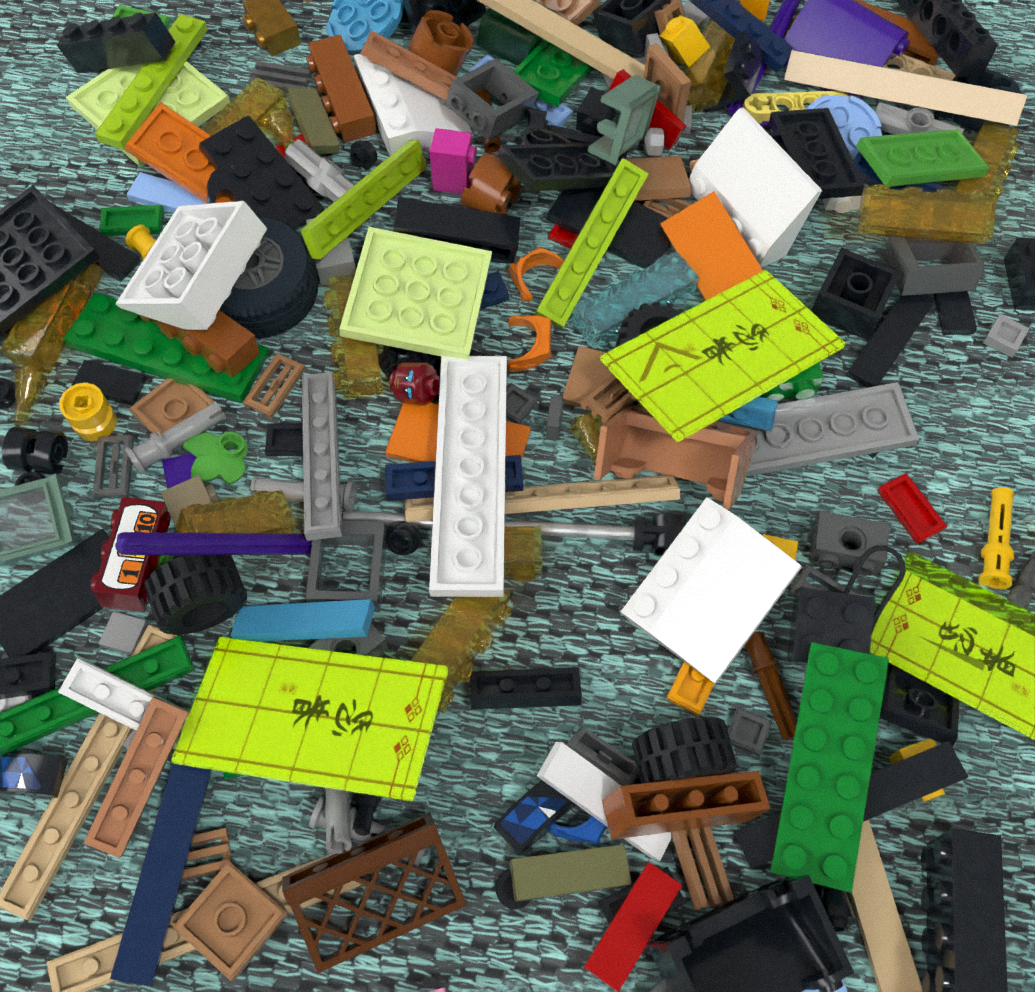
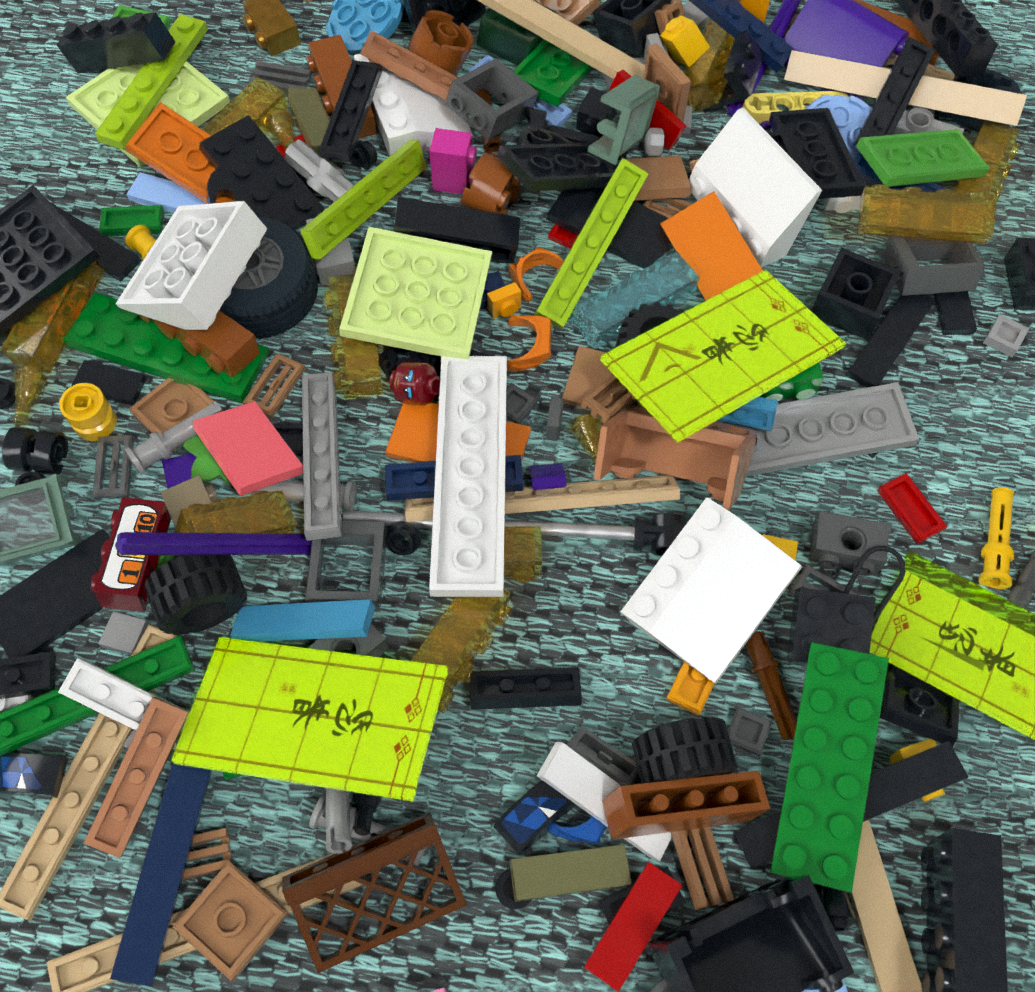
(247, 448): none -> coral tile
(350, 111): none -> black tile
(504, 301): none -> light orange plate
(547, 476): none -> dark purple tile
(897, 90): none -> black tile

